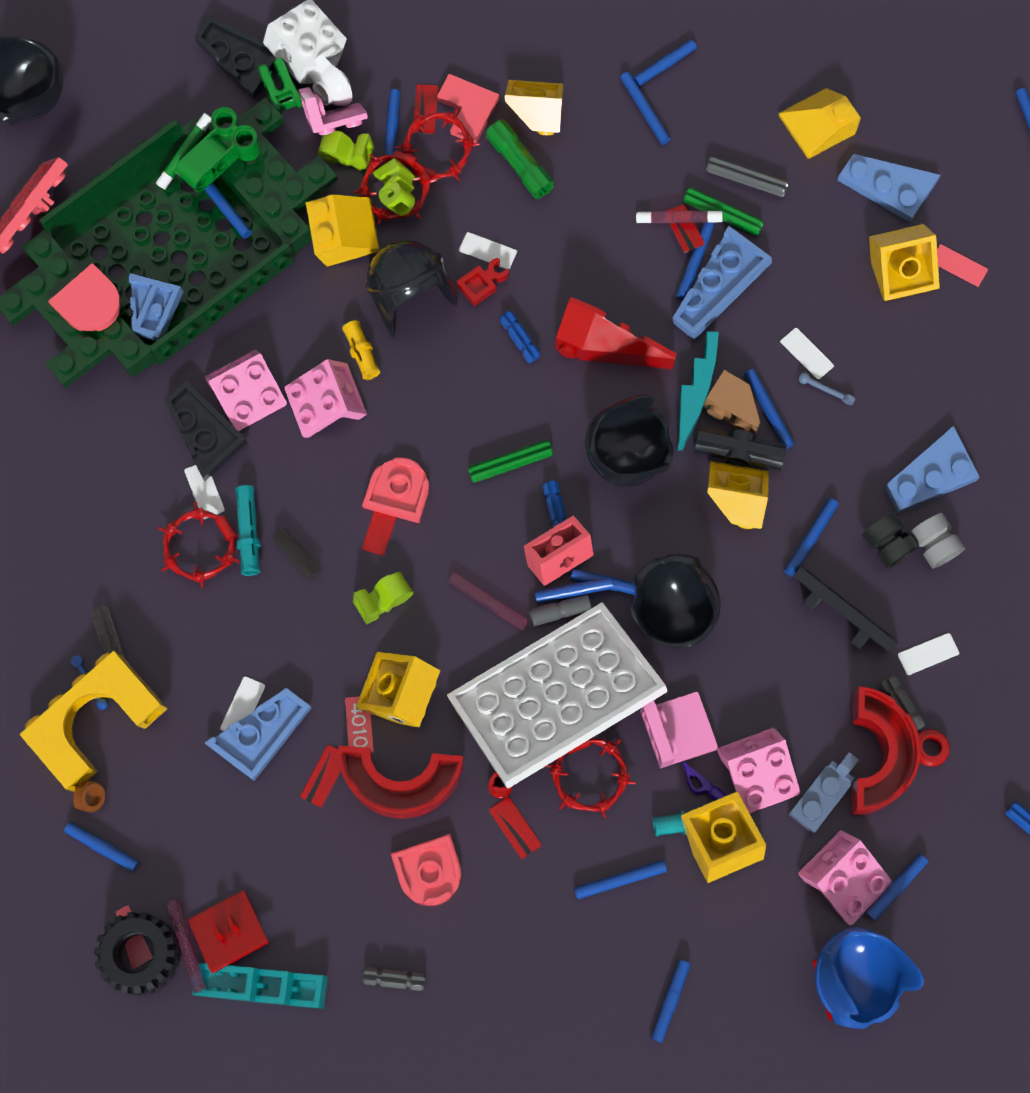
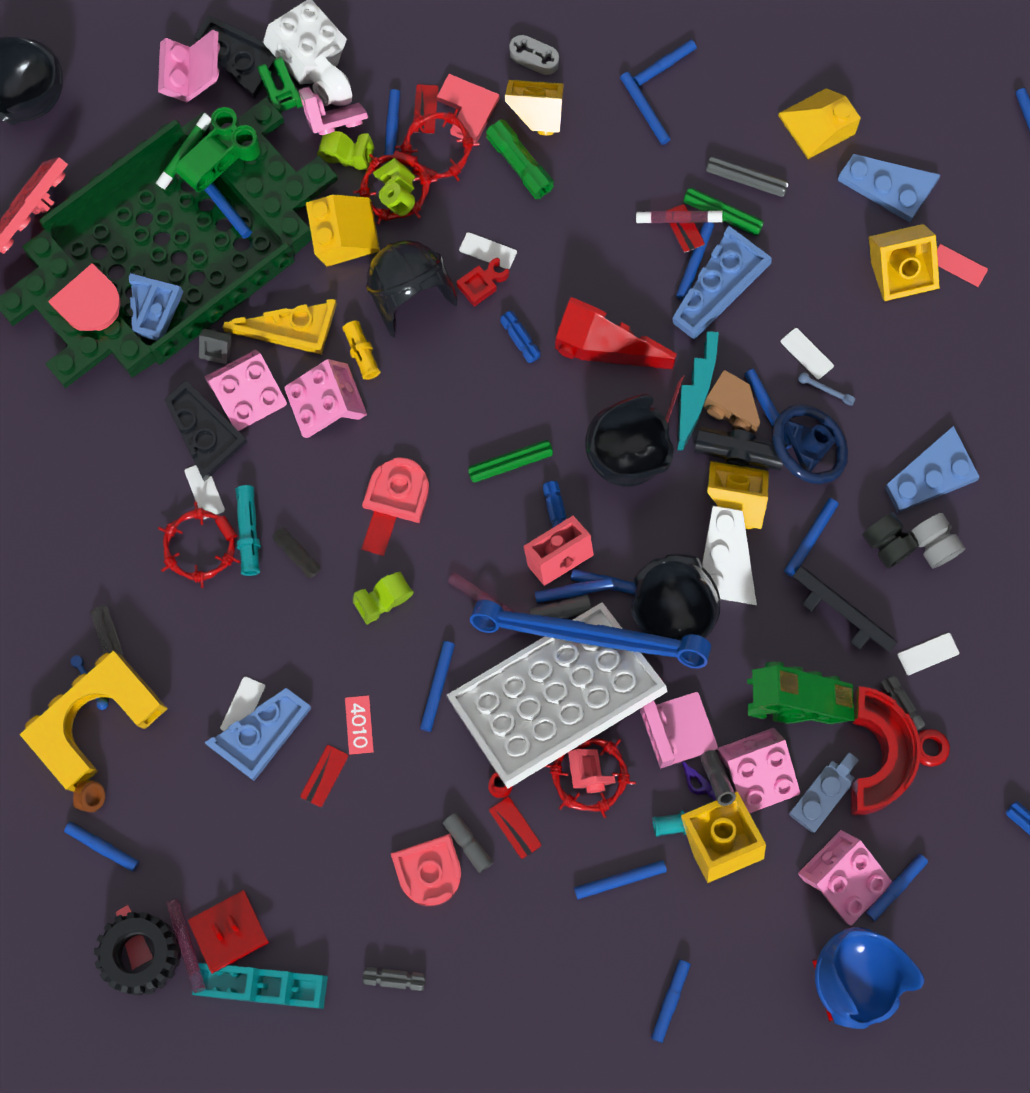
(186, 69): none -> bright pink bracket
(215, 346): none -> dark grey tile
(296, 328): none -> yellow wing
(398, 688): yellow slope -> none
(400, 798): red brick -> none
(437, 686): none -> blue bar
(470, 845): none -> dark grey piece
(534, 54): none -> light grey beam
(587, 771): none -> coral bracket
(673, 399): none -> coral sticker
(690, 650): none -> blue piece
(718, 778): none -> dark grey piece
(728, 556): none -> white wing
(799, 695): none -> green piece
(809, 444): none -> dark blue piece

